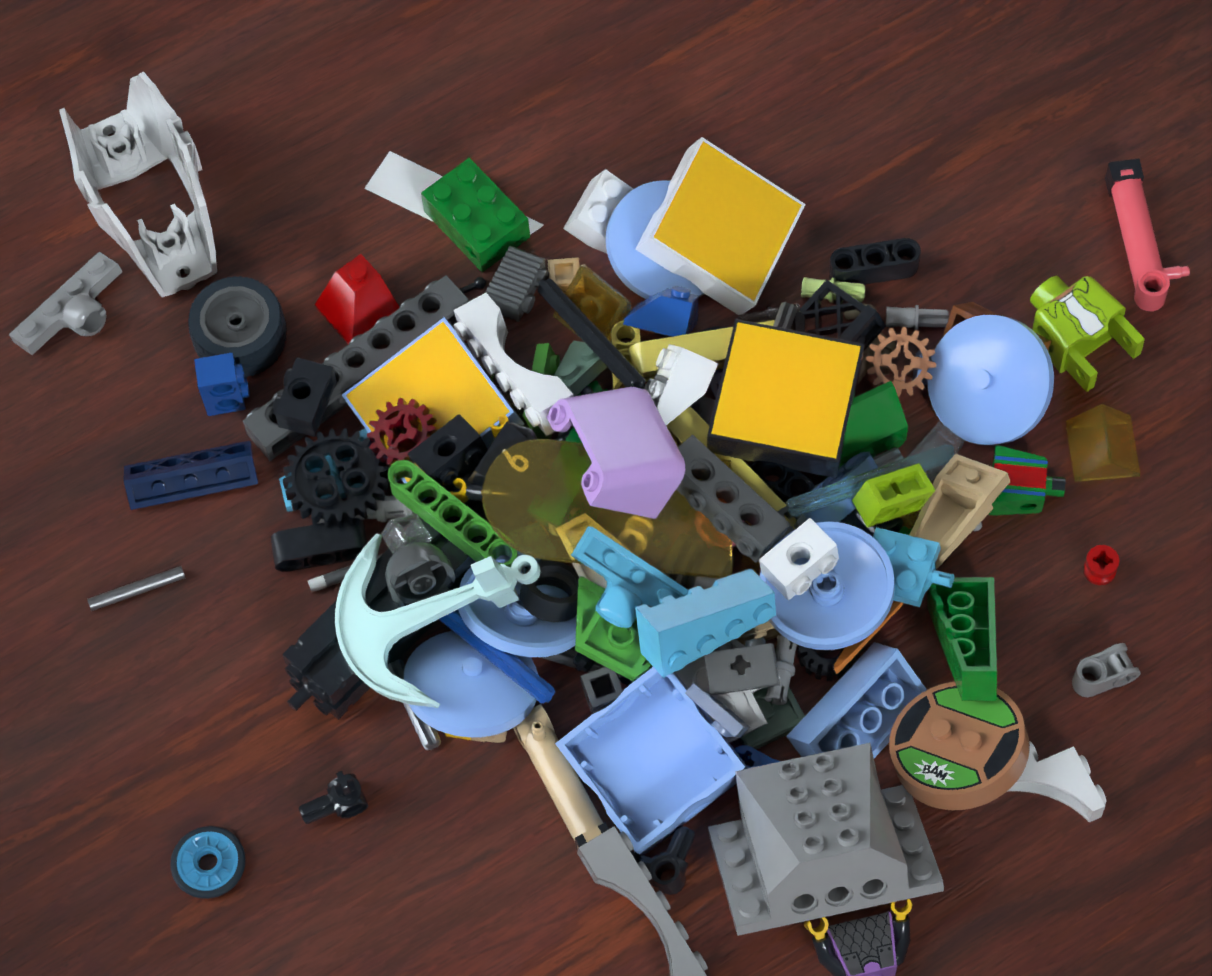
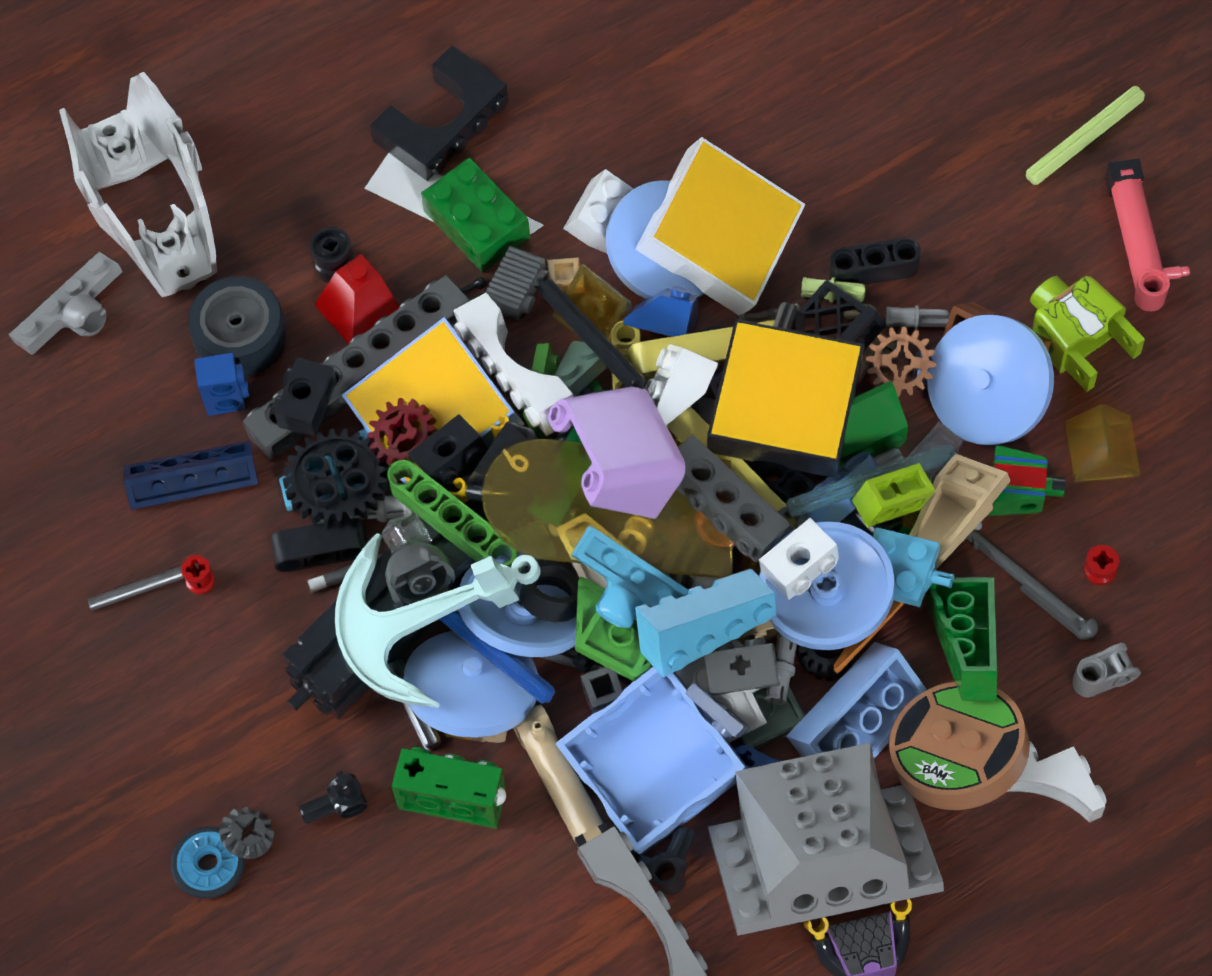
(205, 578): none -> red bush
(253, 845): none -> dark grey gear
(330, 251): none -> black wheel
(427, 148): none -> black arch
(449, 787): none -> green piece
(1082, 628): none -> dark grey bar
(1085, 135): none -> yellowish green axle

